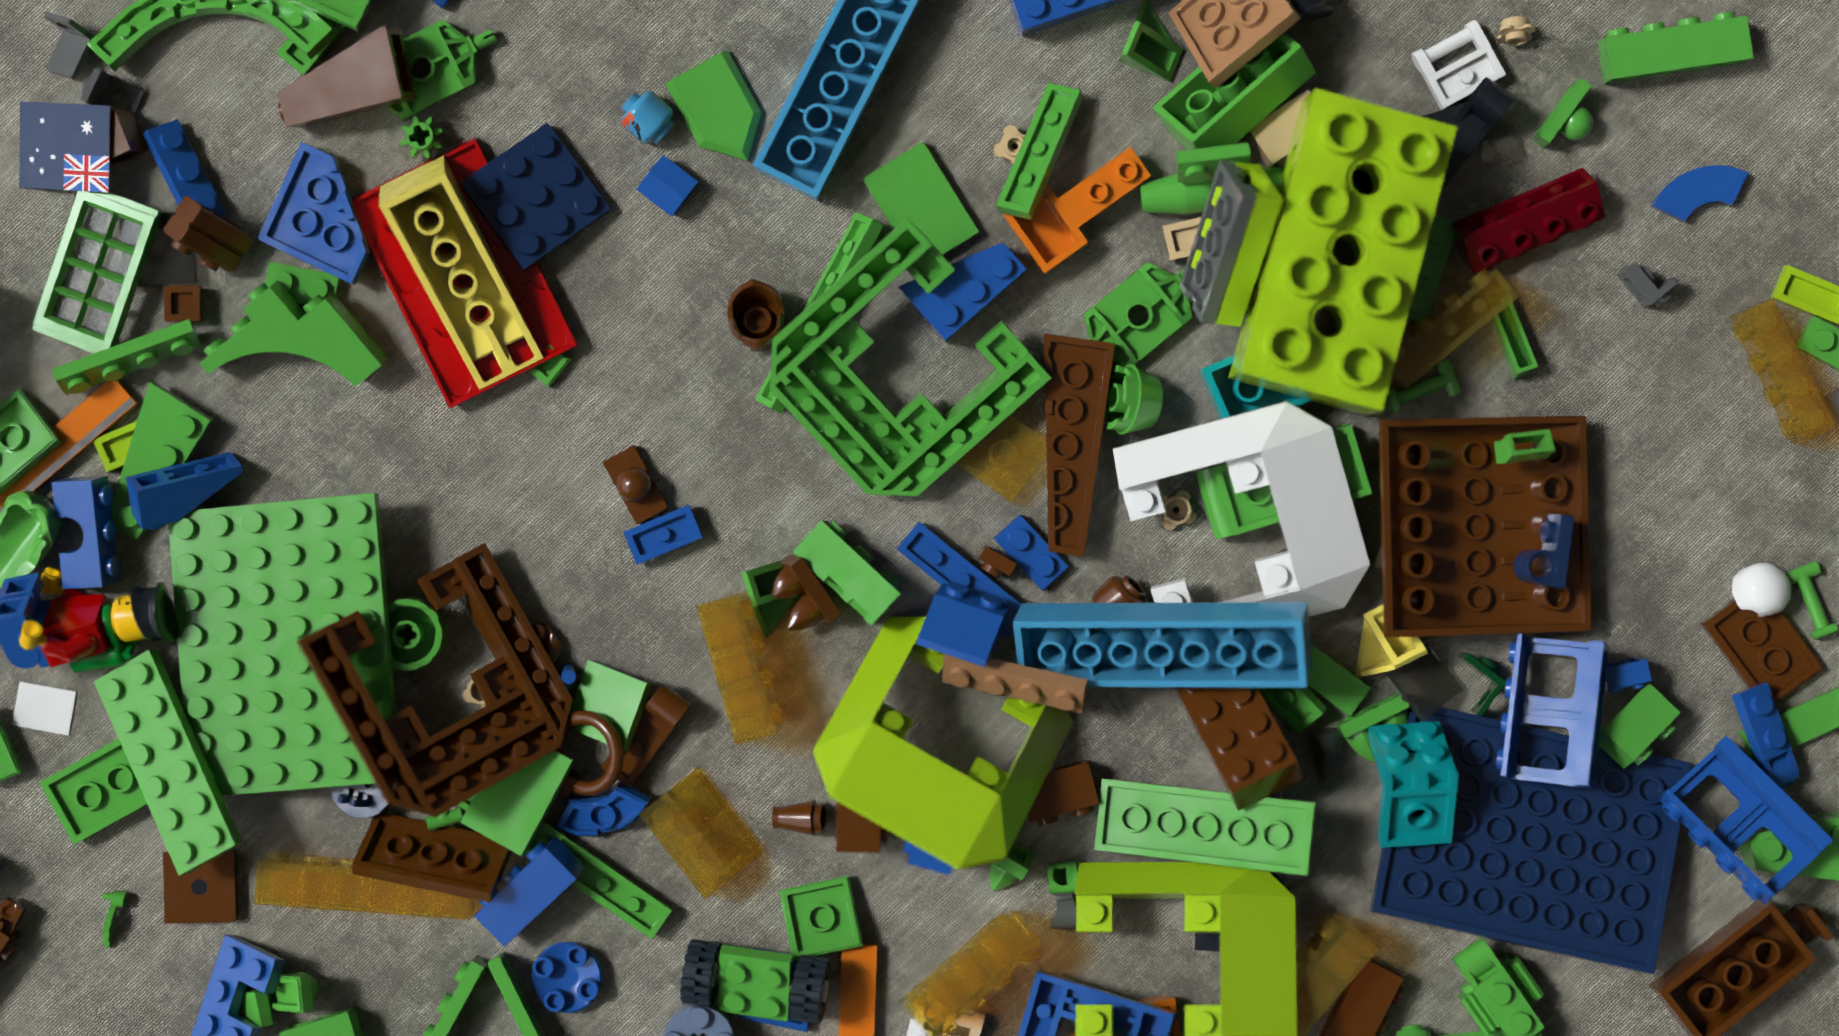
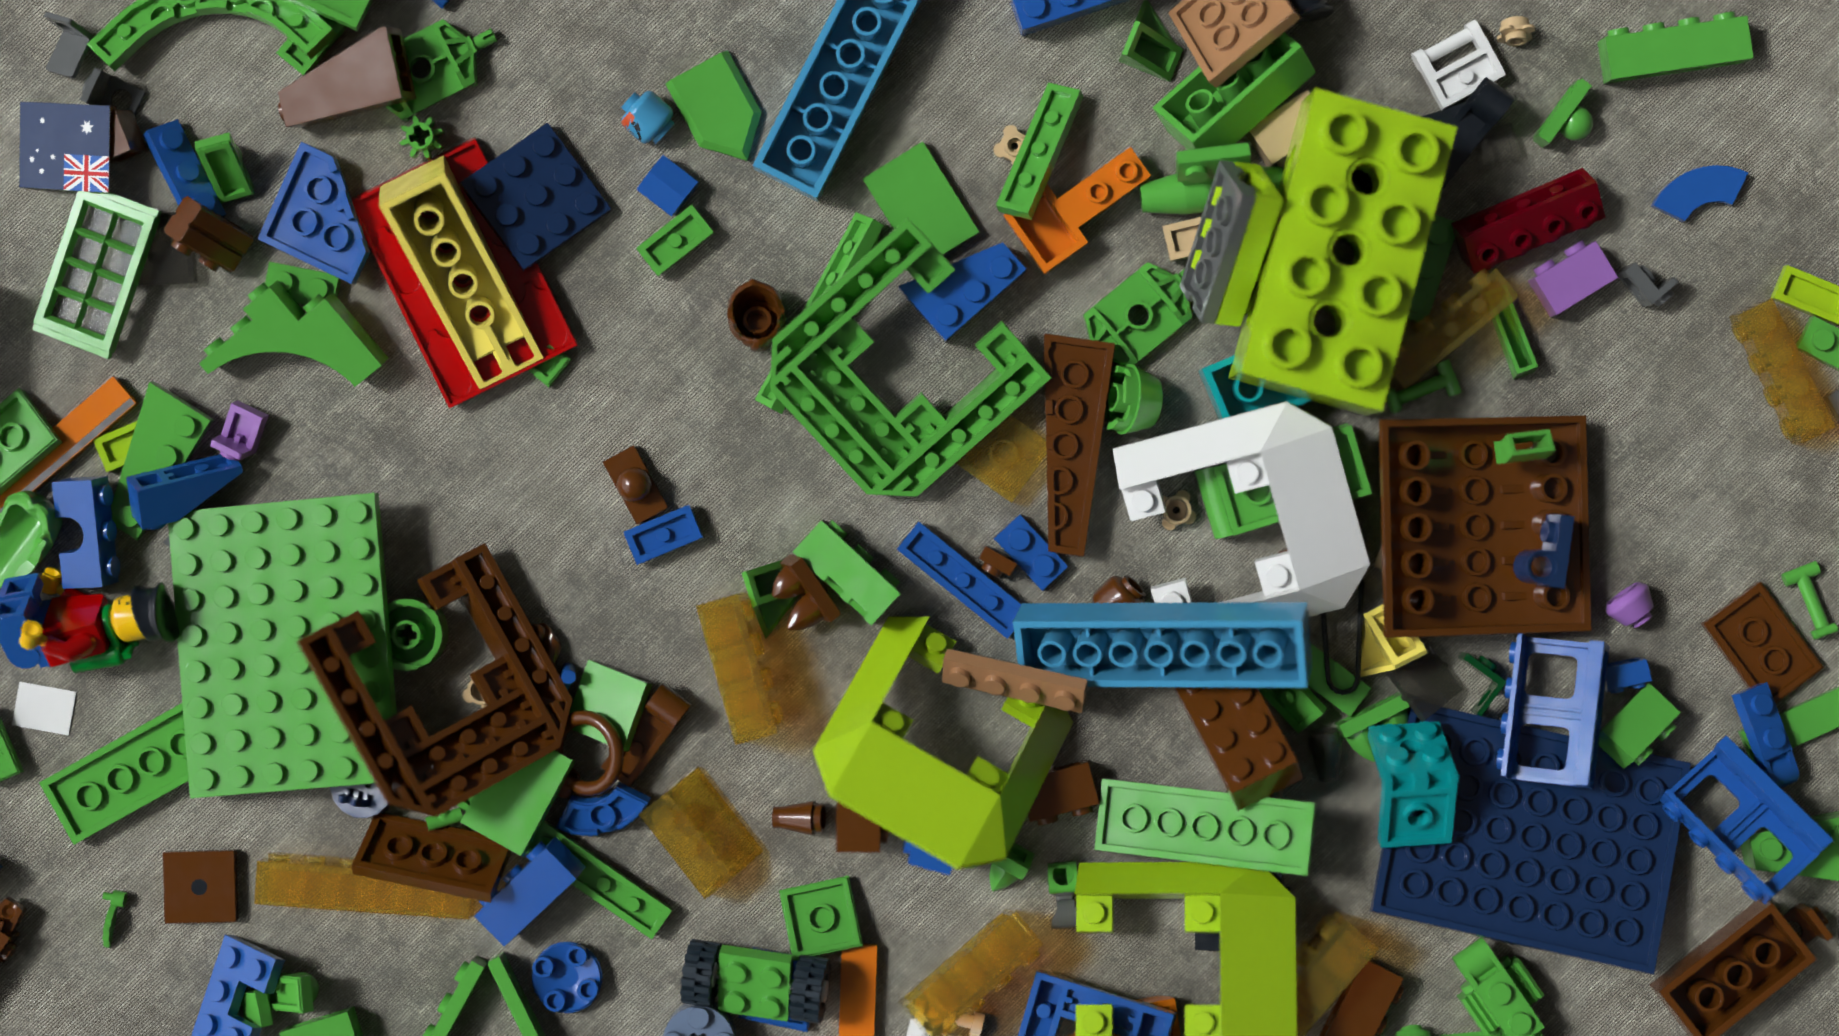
(127, 357): bright green plate -> none
(167, 762): bright green plate -> none
(183, 303): reddish brown plate -> none
(224, 167): none -> bright green tile
(240, 432): none -> medium lavender bracket
(675, 240): none -> bright green plate
(964, 624): blue slope -> none
(1358, 646): none -> black piece
(1572, 278): none -> medium lavender brick
(1631, 605): none -> medium lavender cone
(1762, 589): white hair -> none

